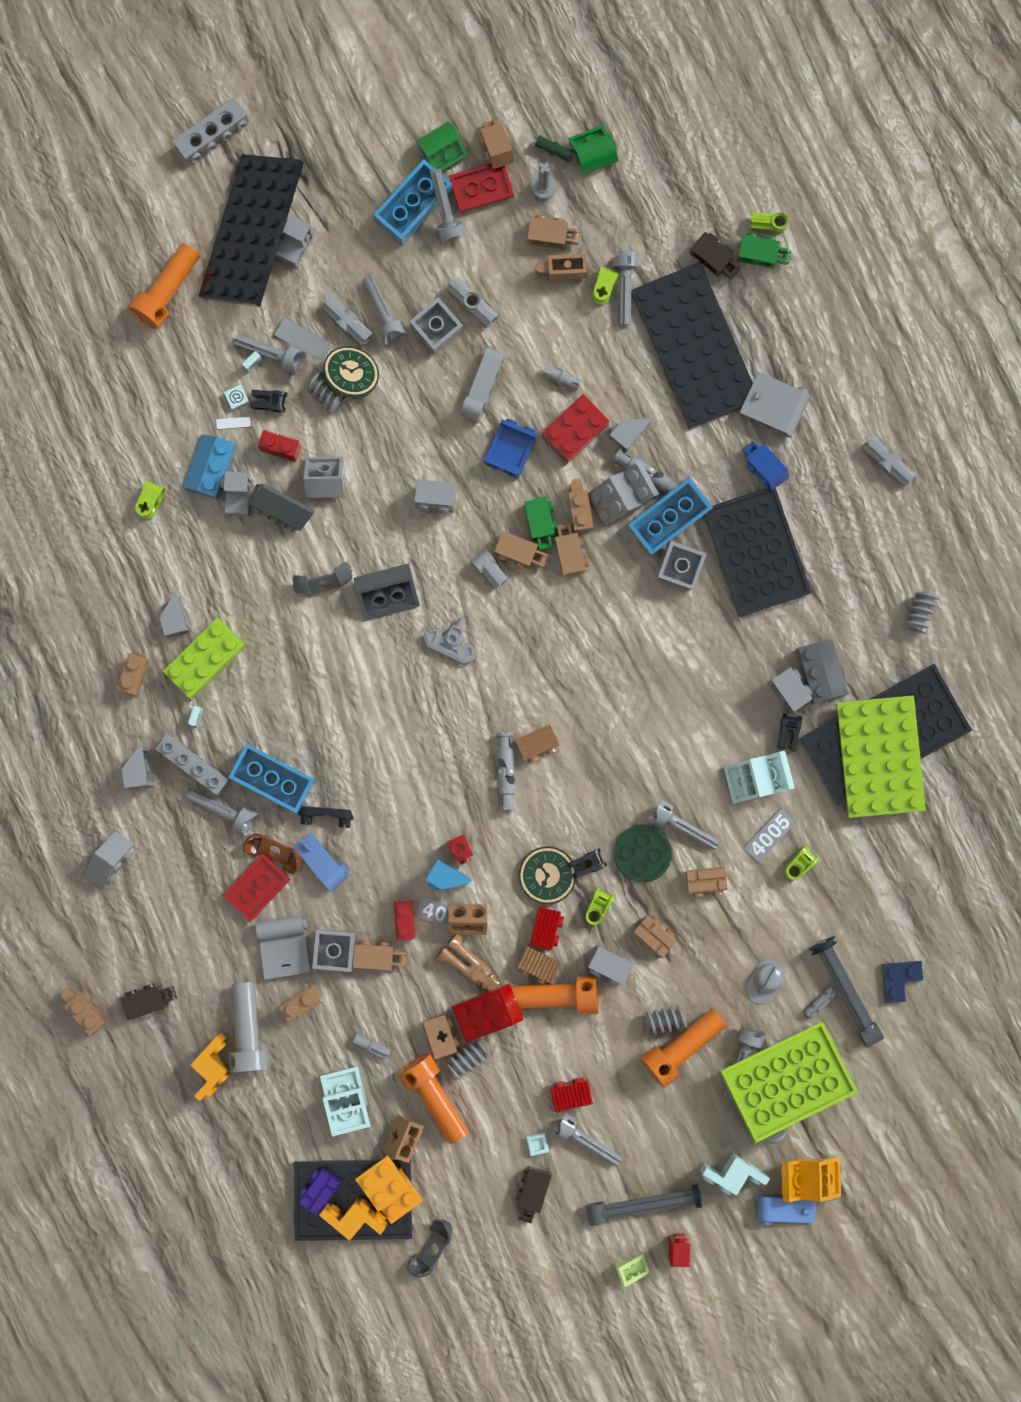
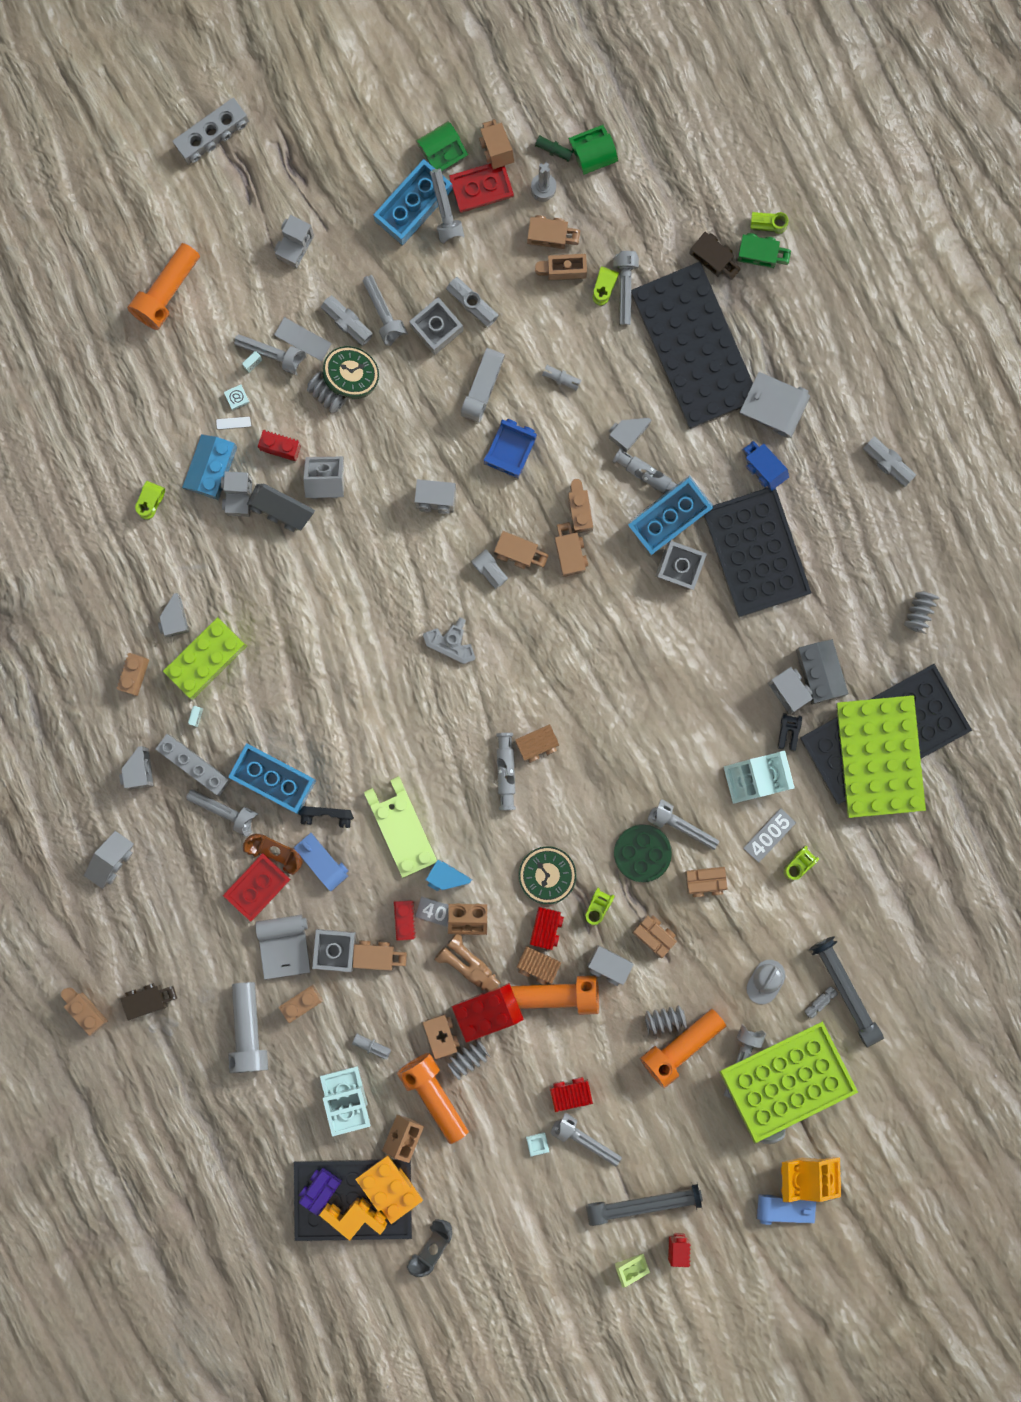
(211, 1067): light orange bracket -> none
(251, 229): black plate -> none
(276, 402): black piece -> none
(339, 578): dark grey piece -> none
(386, 591): dark grey slope -> none
(402, 830): none -> yellowish green hinge
(460, 849): red brick -> none
(533, 1192): dark brown brick -> none
(540, 521): green brick -> none
(575, 428): red brick -> none
(593, 860): black piece -> none
(623, 493): light grey bracket -> none
(733, 1174): light aqua bracket -> none
(894, 977): dark blue plate -> none

